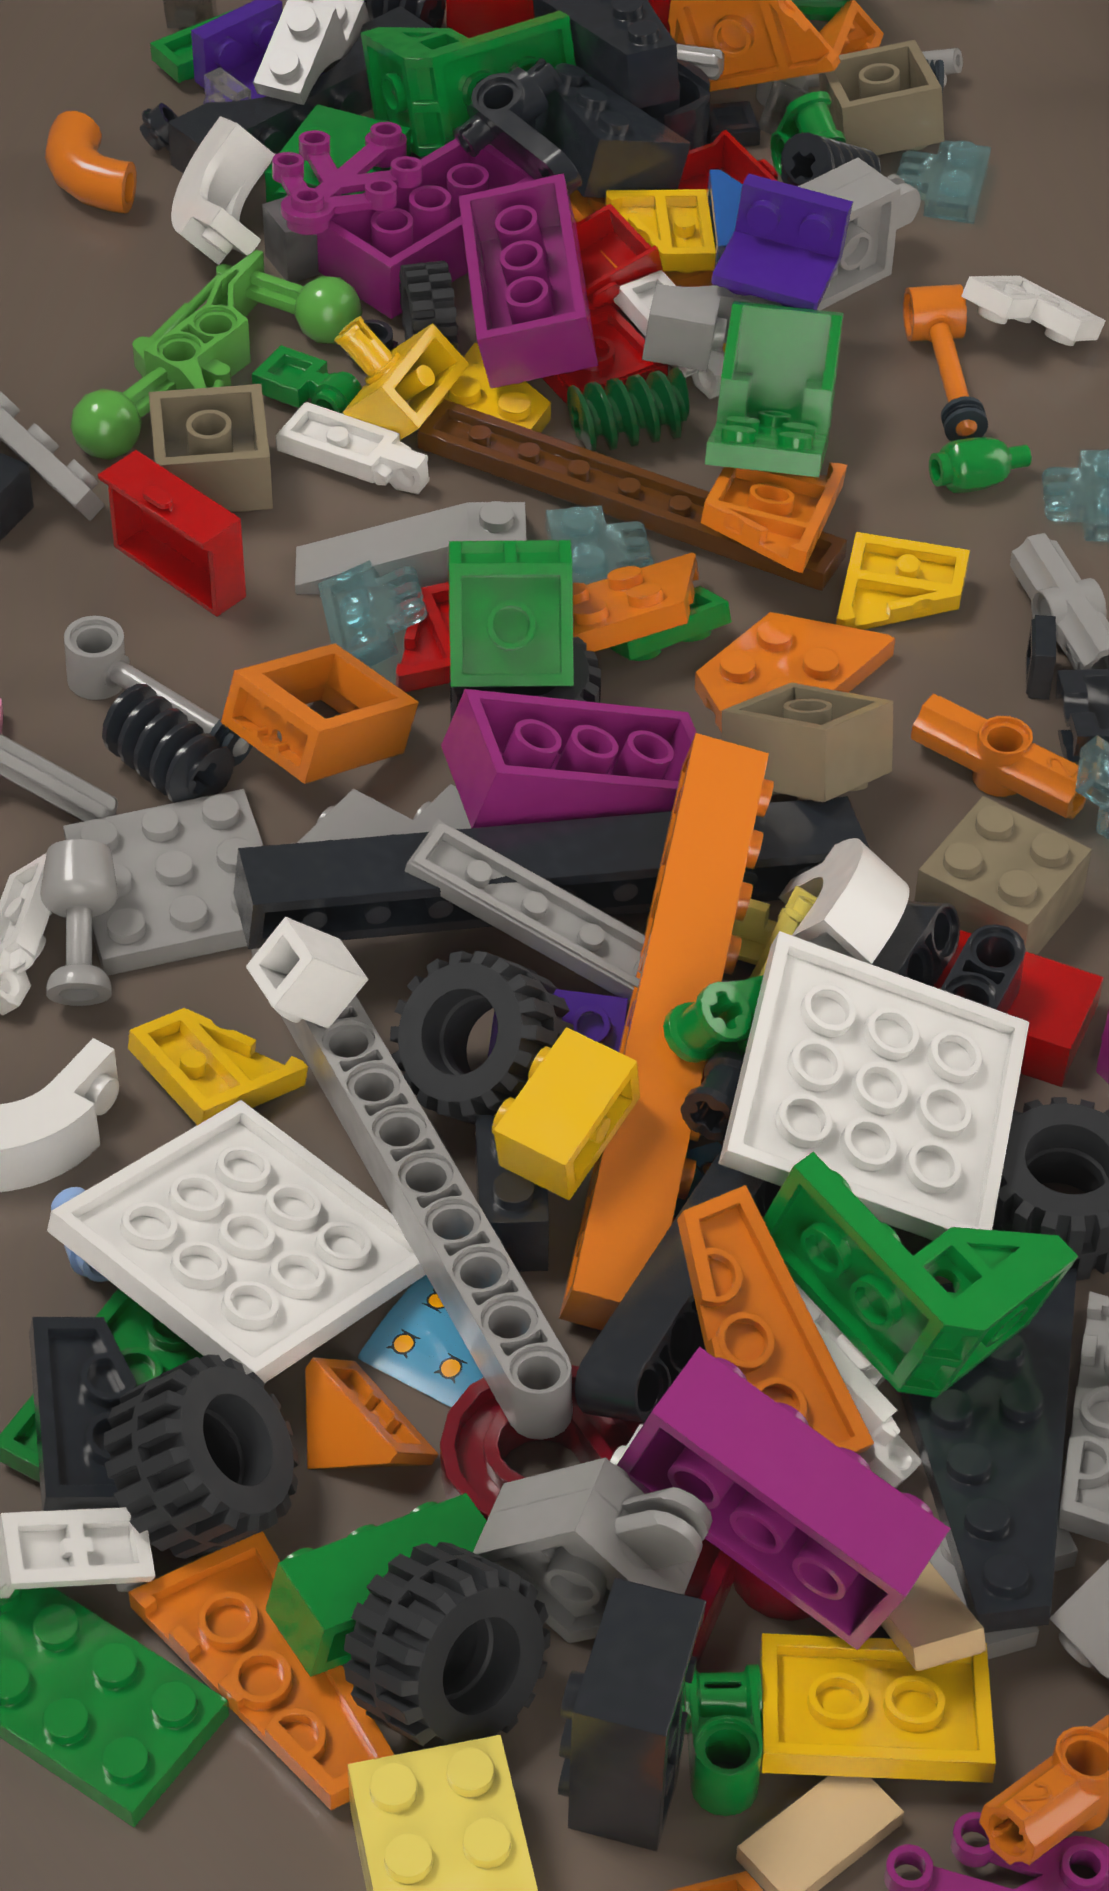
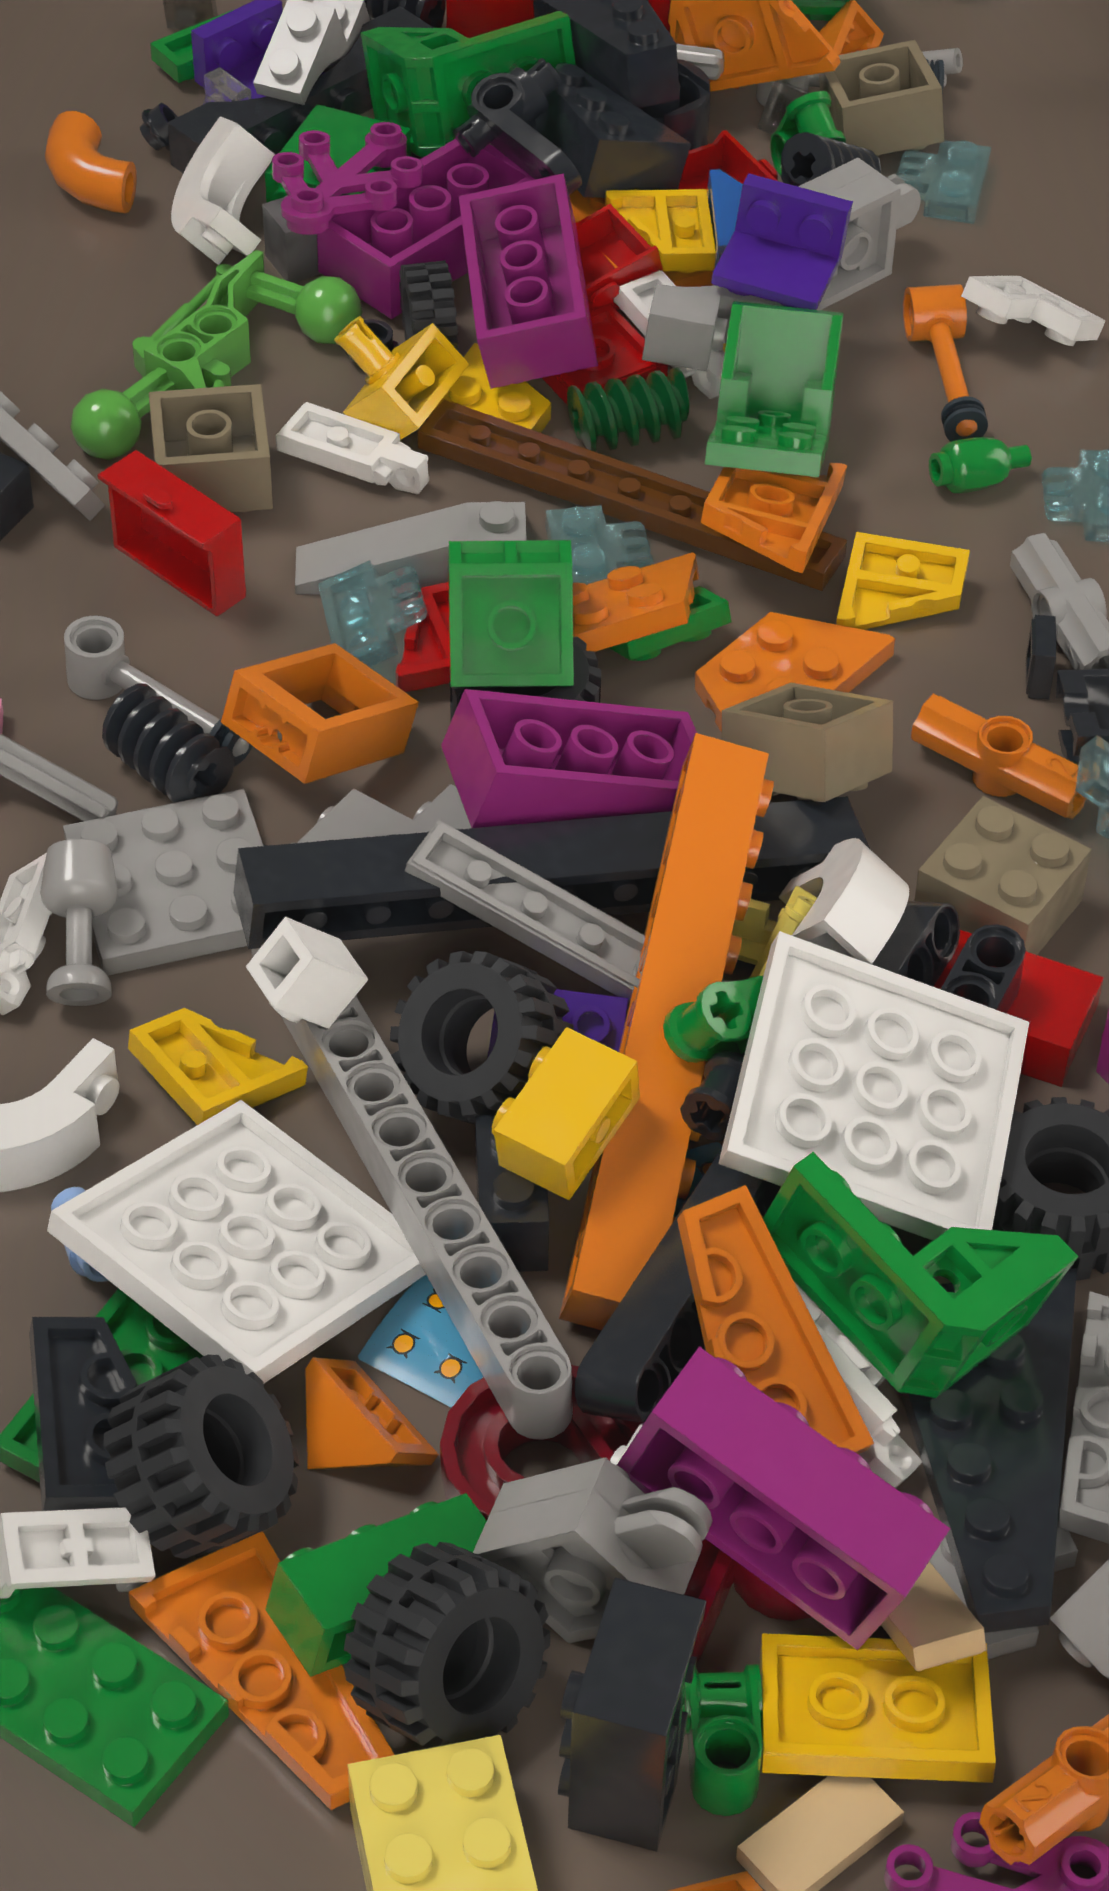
(296, 377): green plate -> none
(737, 120): black tile -> none

